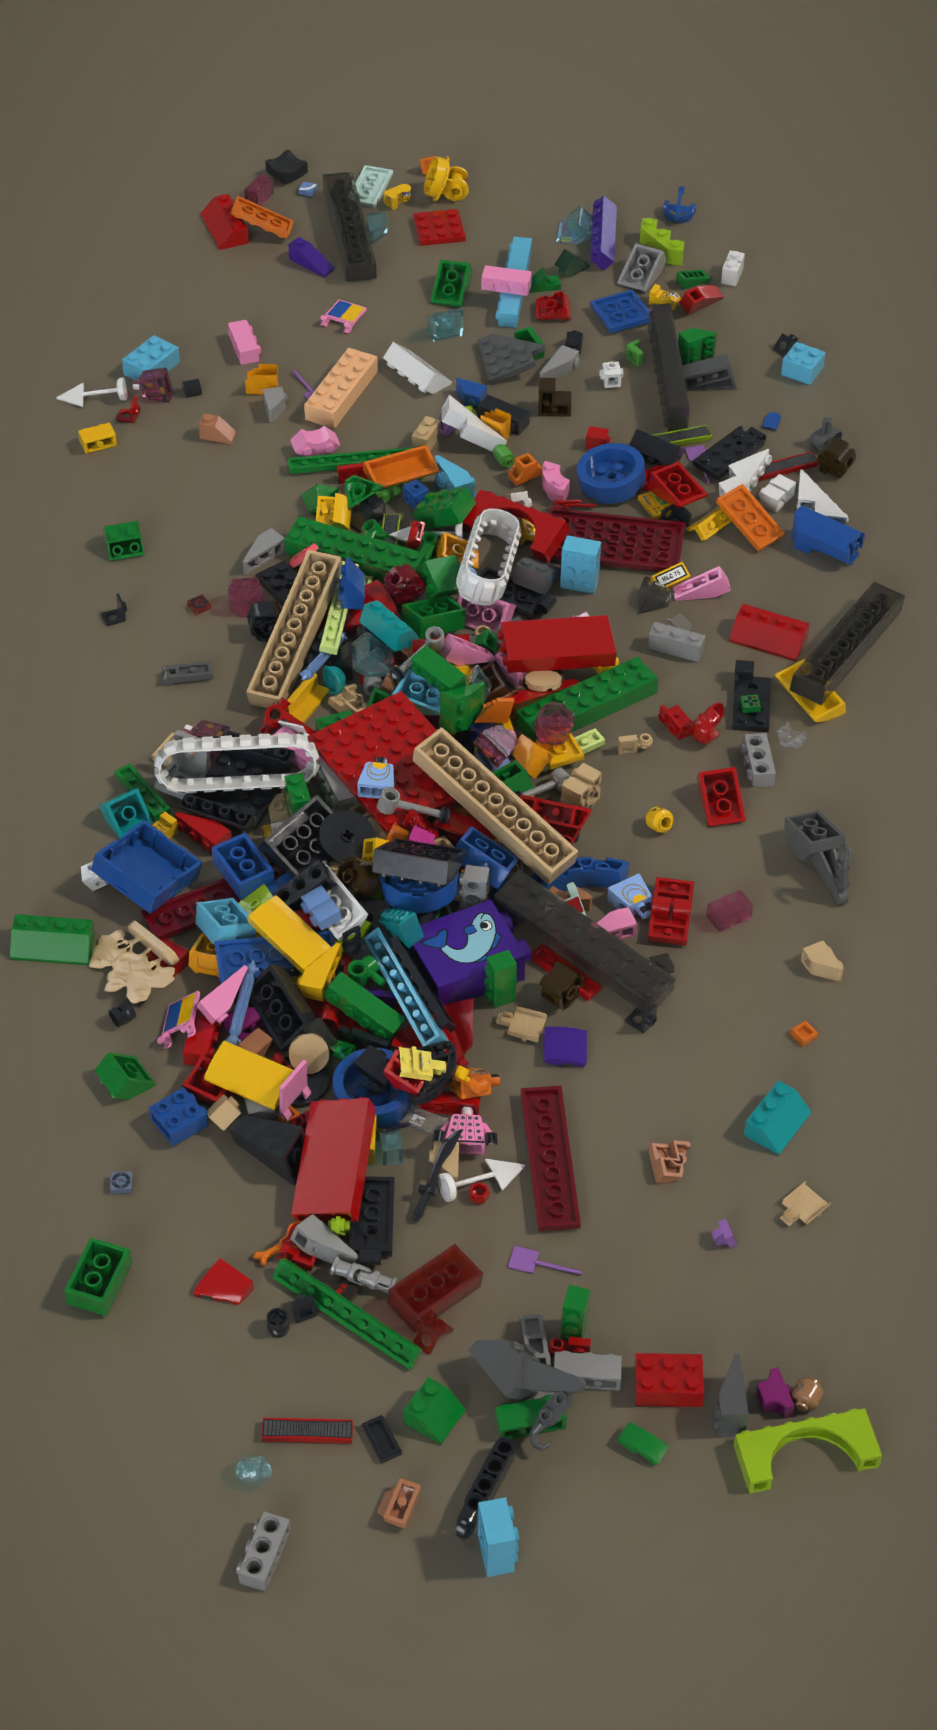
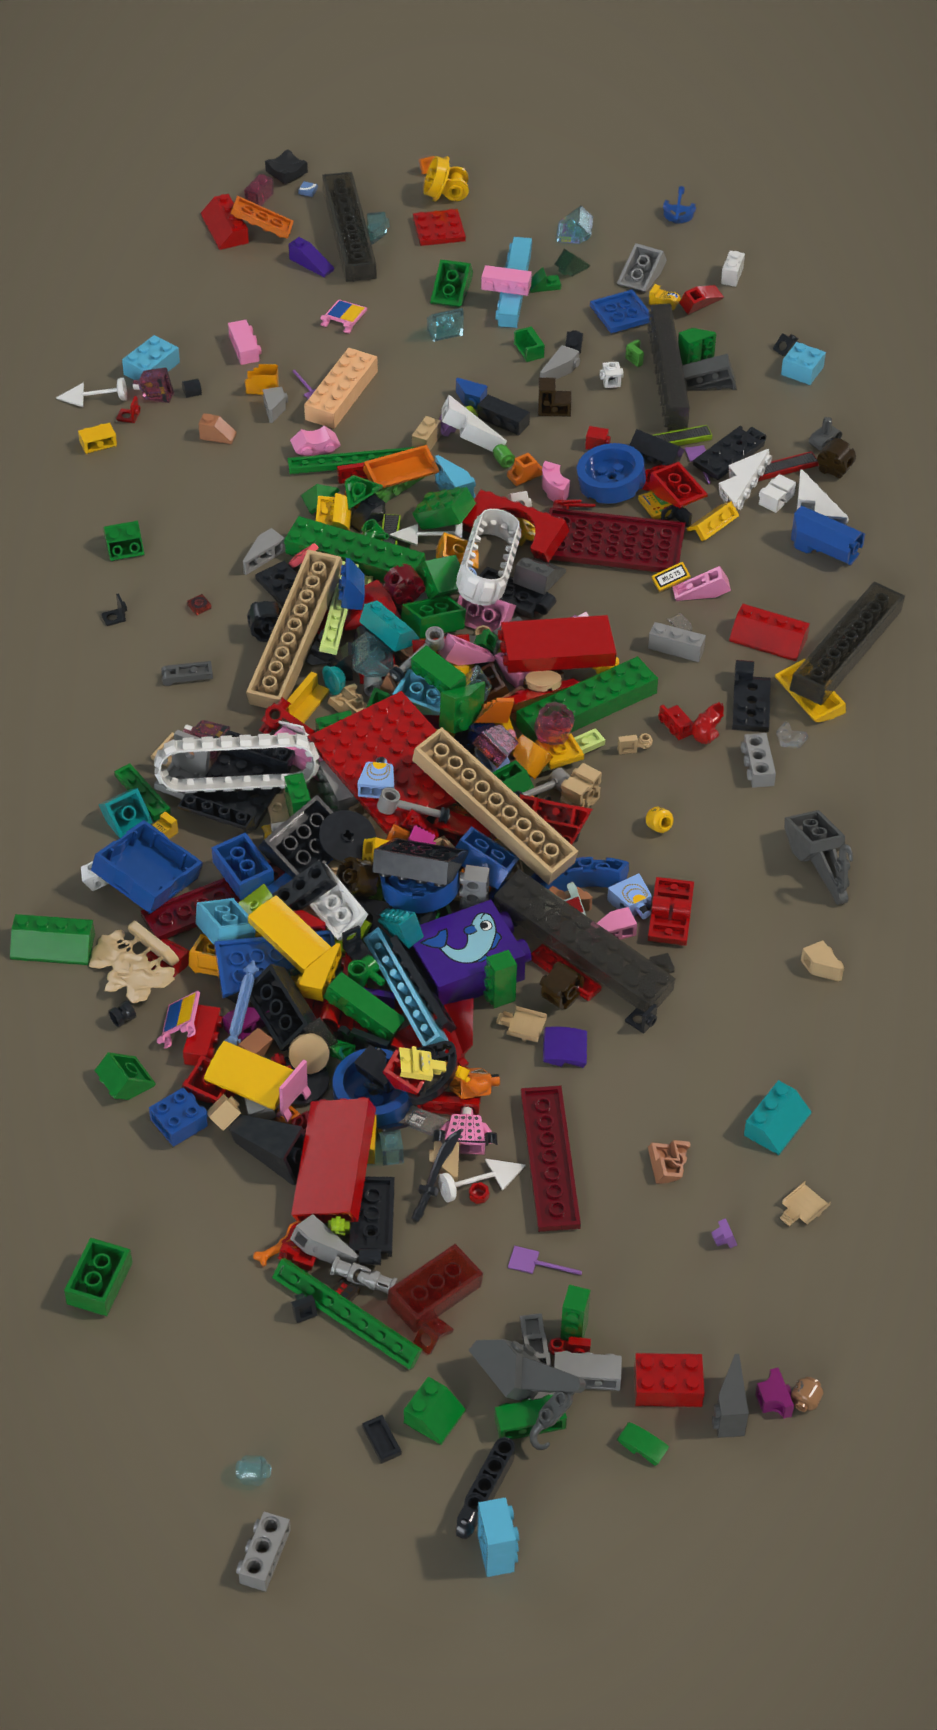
(121, 1182): sand blue tile -> none
(202, 830): red slope -> none
(219, 1001): bright pink slope -> none
(225, 1283): red slope -> none
(243, 593): clear pink brick -> none
(277, 1322): black wheel -> none
(307, 1430): tile -> none
(309, 672): medium blue wheel -> none
(320, 907): medium blue brick -> none
(372, 184): light aqua tile -> none
(397, 195): yellow leg -> none
(400, 1503): nougat slope -> none
(413, 542): red helmet -> none
(414, 493): blue brick -> none
(415, 369): white slope -> none
(428, 544): green piece -> none
(499, 422): light orange piece -> none
(507, 356): dark grey wing -> none
(553, 307): red slope -> none
(580, 564): medium azure brick -> none
(603, 232): dark purple brick -> none
(653, 596): clear smoke slope -> none
(661, 240): lime brick -> none
(691, 278): green slope -> none
(721, 796): red slope -> none
(729, 910): clear pink brick -> none
(750, 517): orange plate -> none
(750, 703): green tile -> none
(772, 420): blue piece -> none
(804, 1033): orange tile -> none
(846, 1430): lime arch -> none

